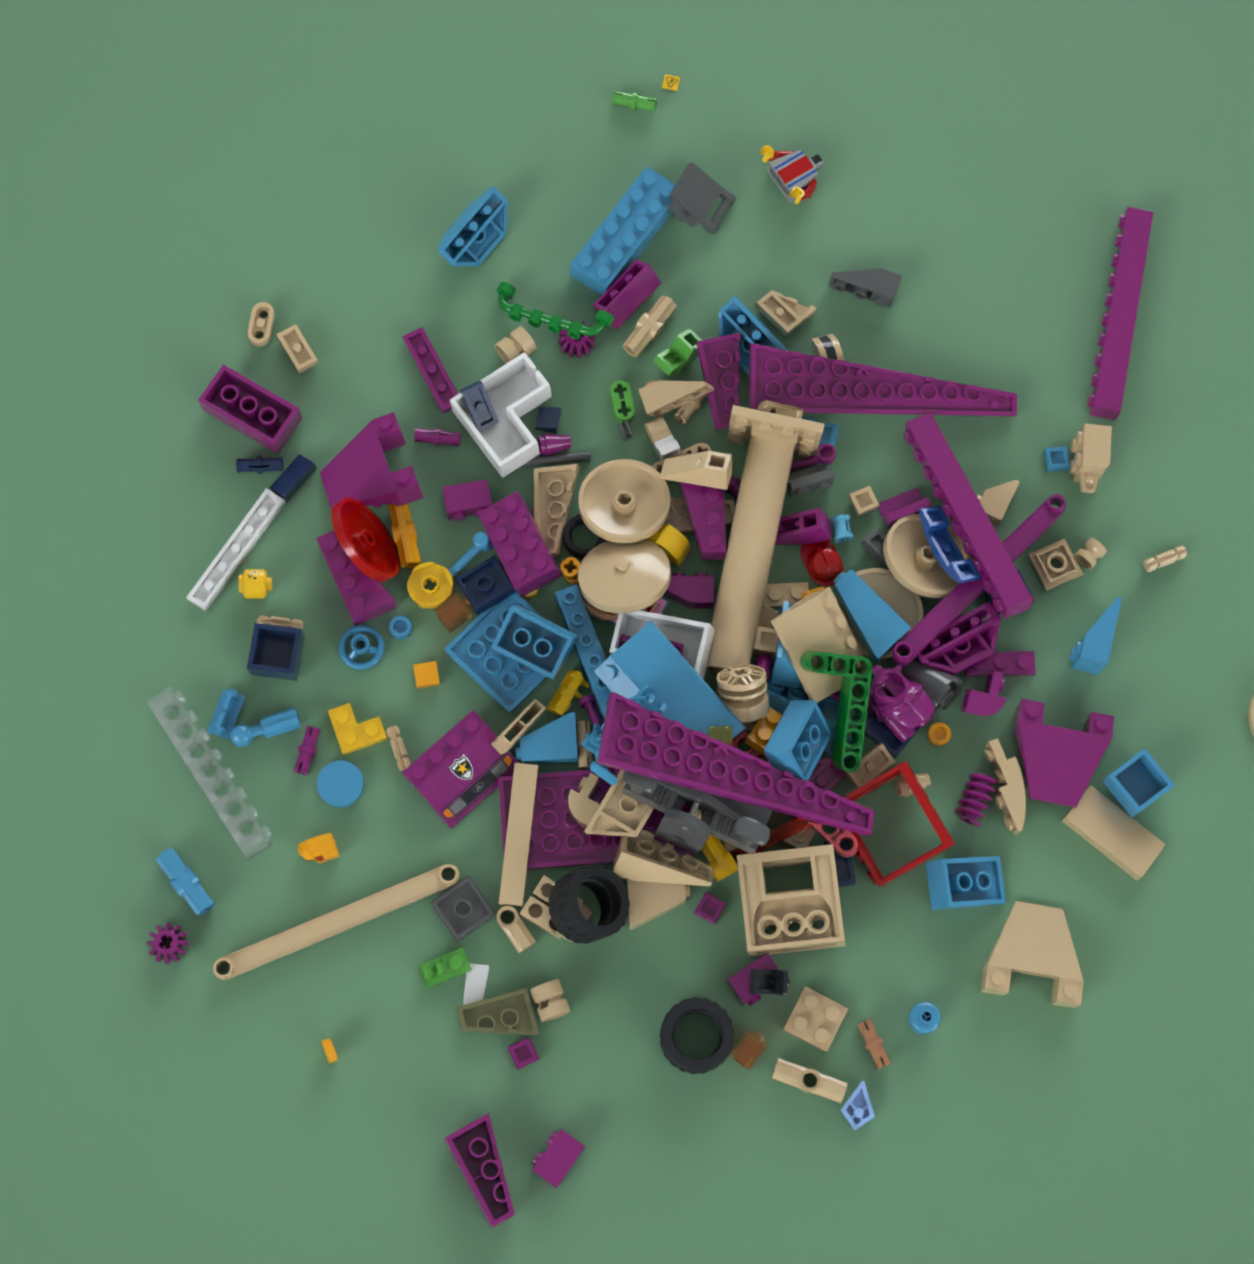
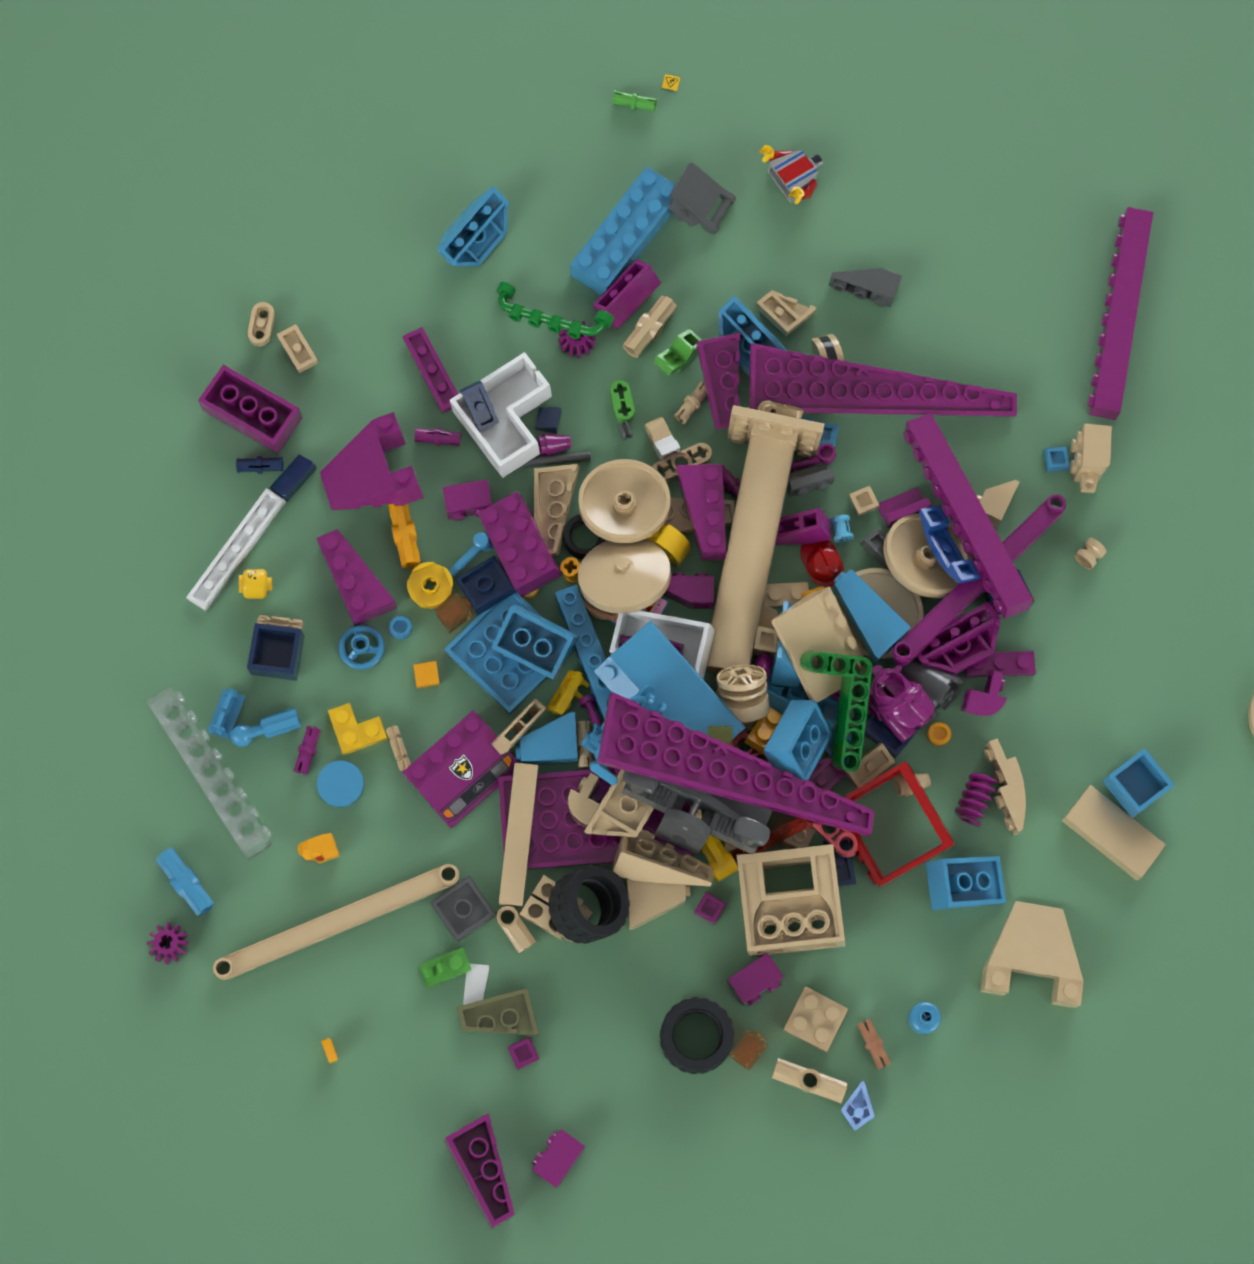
(365, 539): red dish -> none
(518, 343): tan wheel -> none
(550, 1000): tan wheel -> none
(664, 396): tan slope -> none
(701, 468): tan slope -> none
(769, 981): black bracket -> none
(1051, 576): tan piece -> none
(1059, 759): magenta wedge -> none
(1094, 649): dark azure slope -> none
(1165, 558): tan axle -> none

